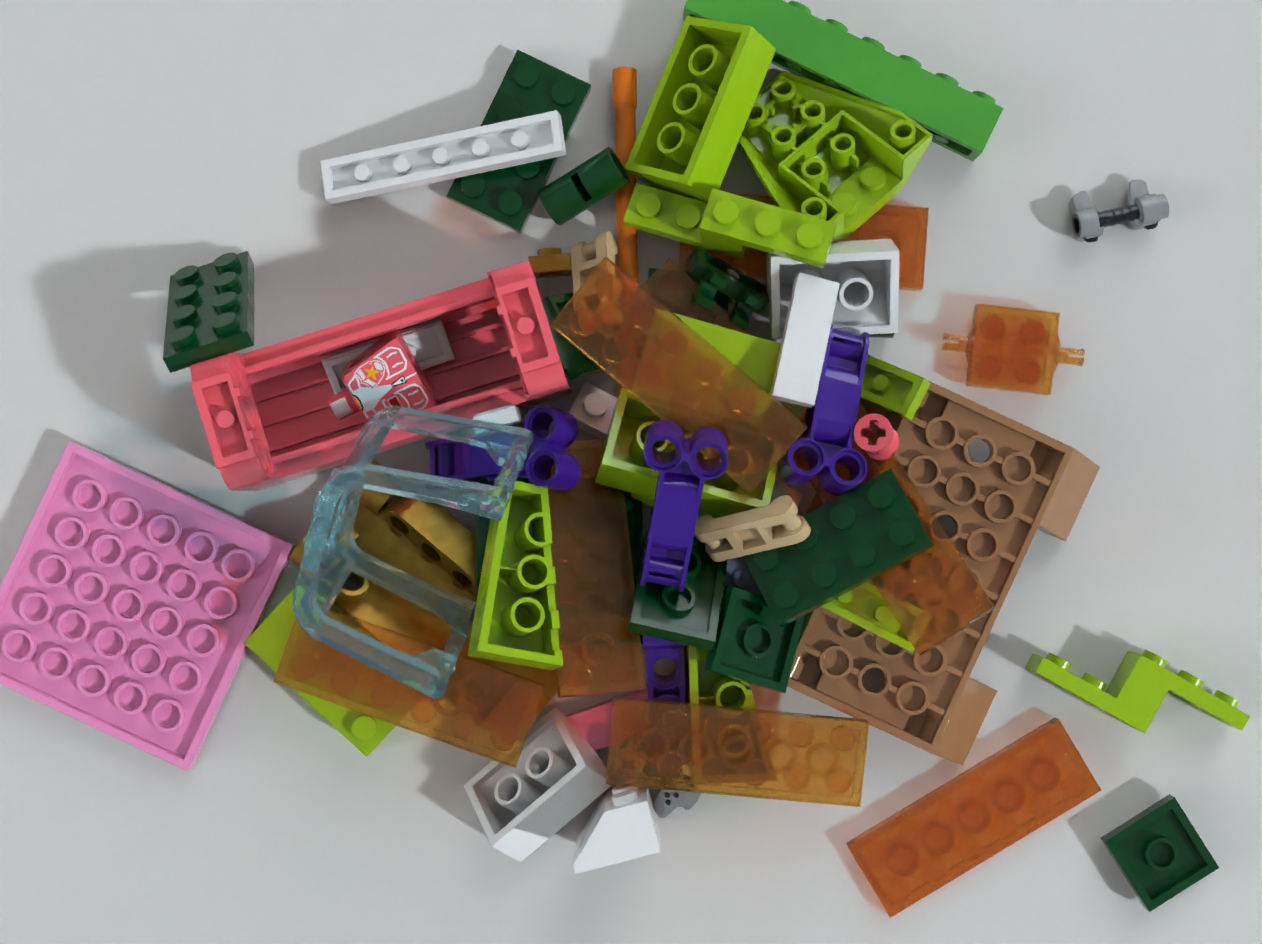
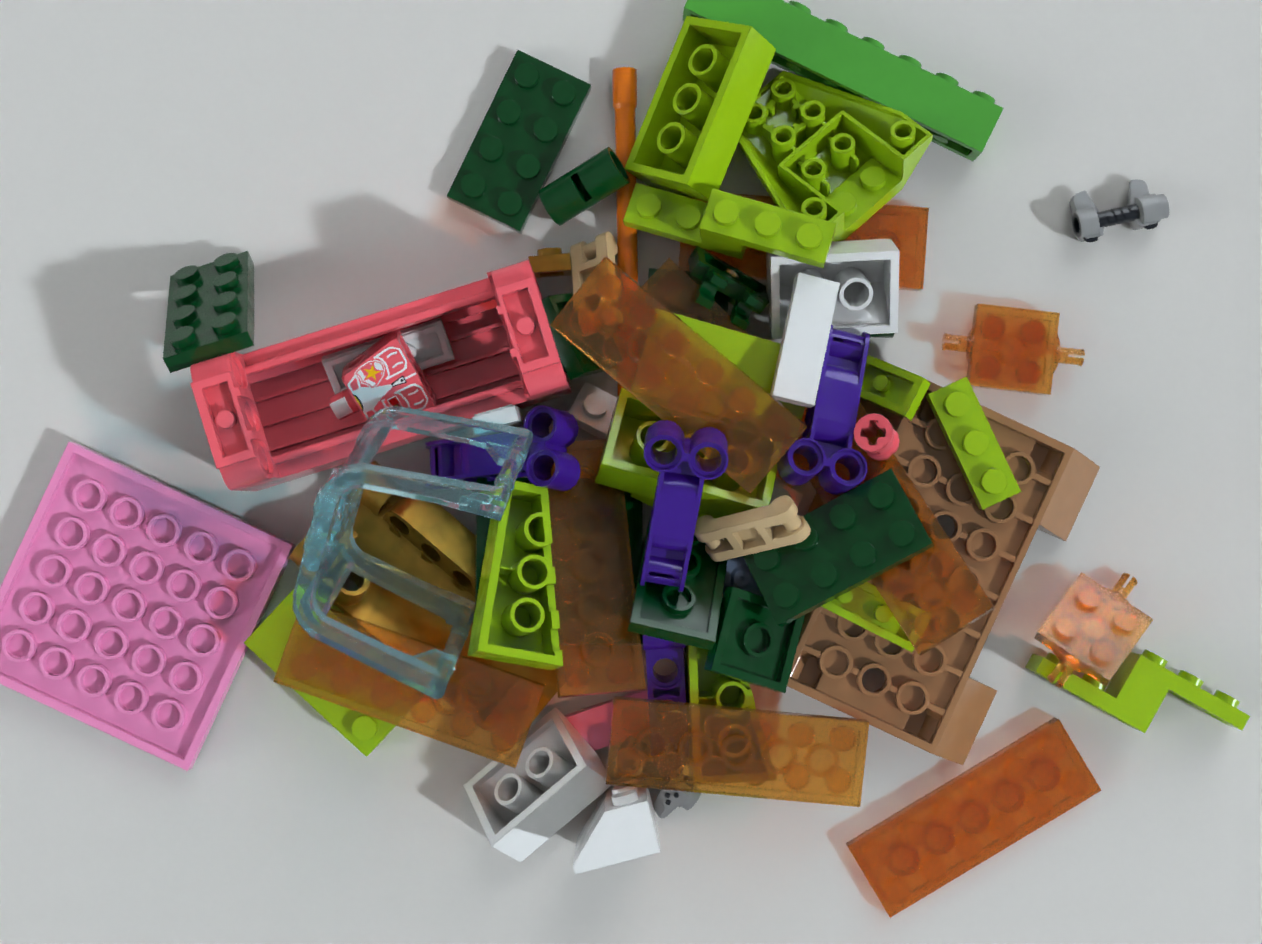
(443, 157): white plate -> none
(973, 443): none -> lime plate
(1093, 629): none -> clear orange plate
(1159, 853): dark green plate -> none

